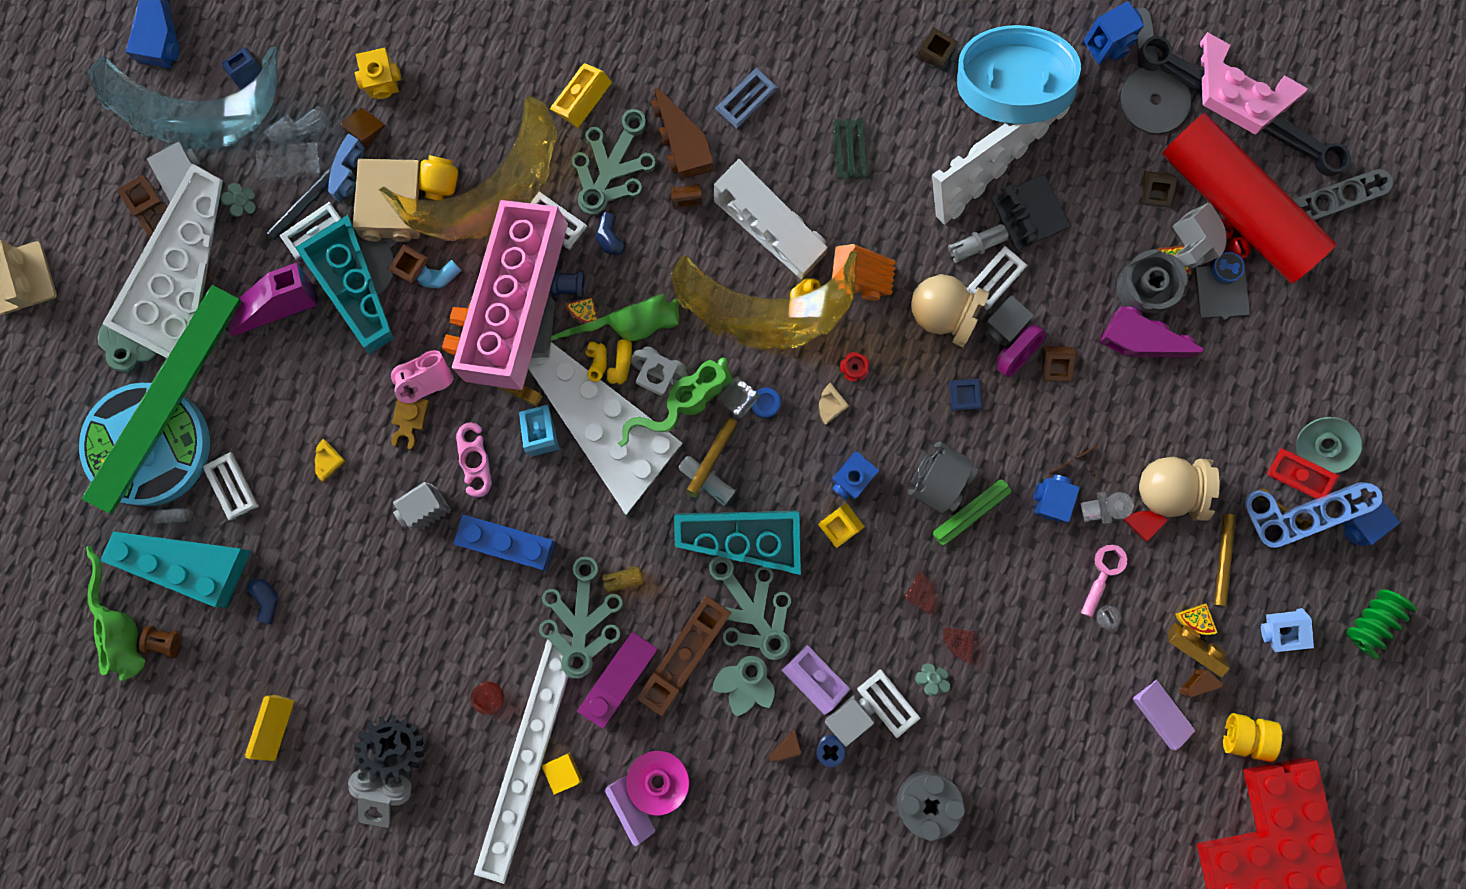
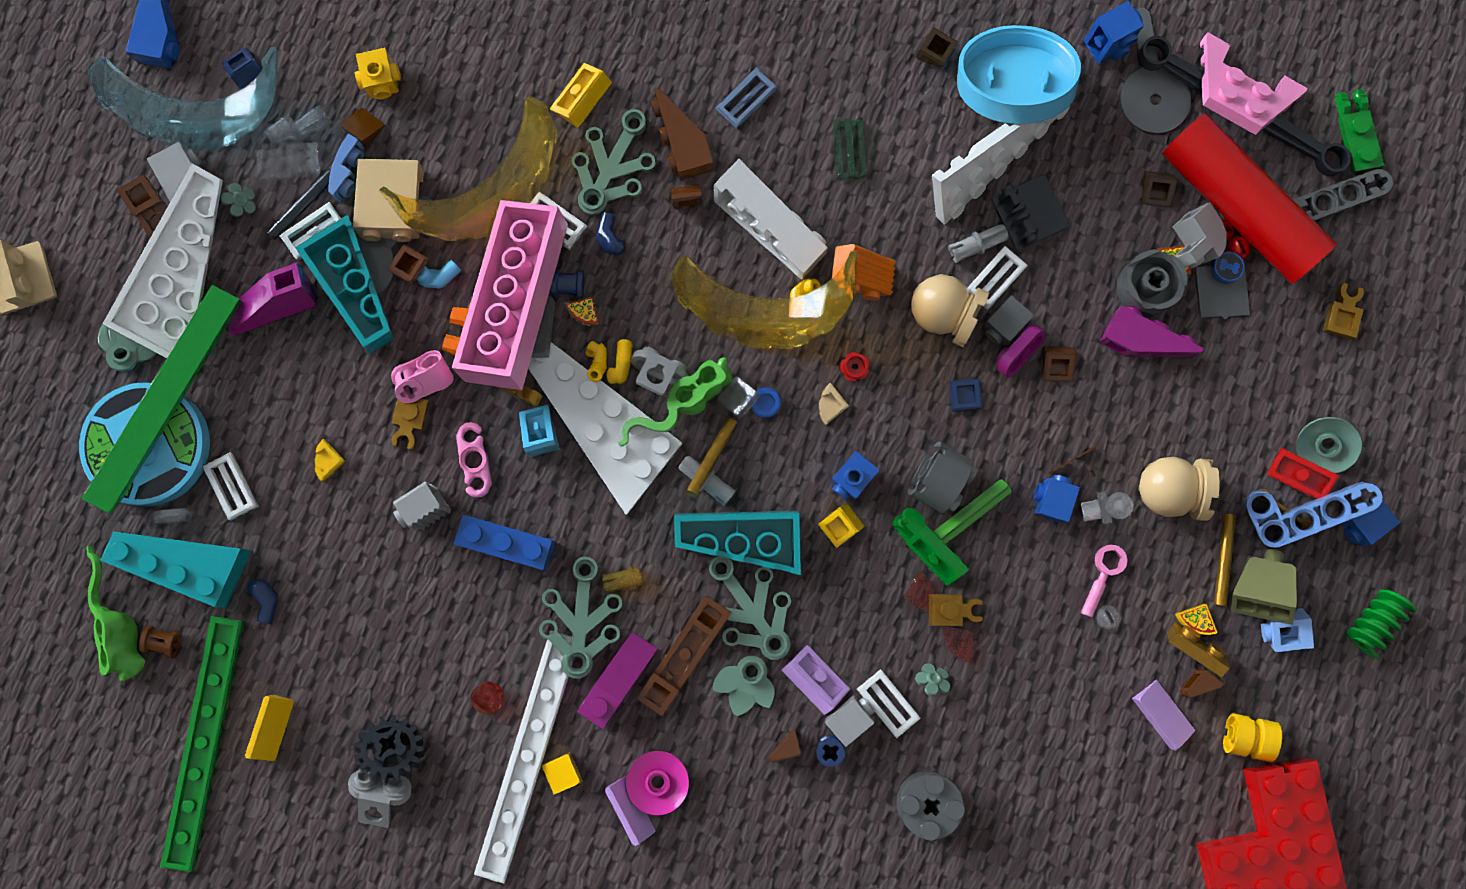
(202, 744): none -> green tile
(437, 177): yellow head -> none
(633, 321): bright green animal -> none
(929, 547): none -> green hinge
(950, 611): none -> pearl gold plate
(1145, 523): red tile -> none
(1267, 589): none -> olive torso
(1342, 316): none -> pearl gold plate
(1359, 132): none -> green hinge

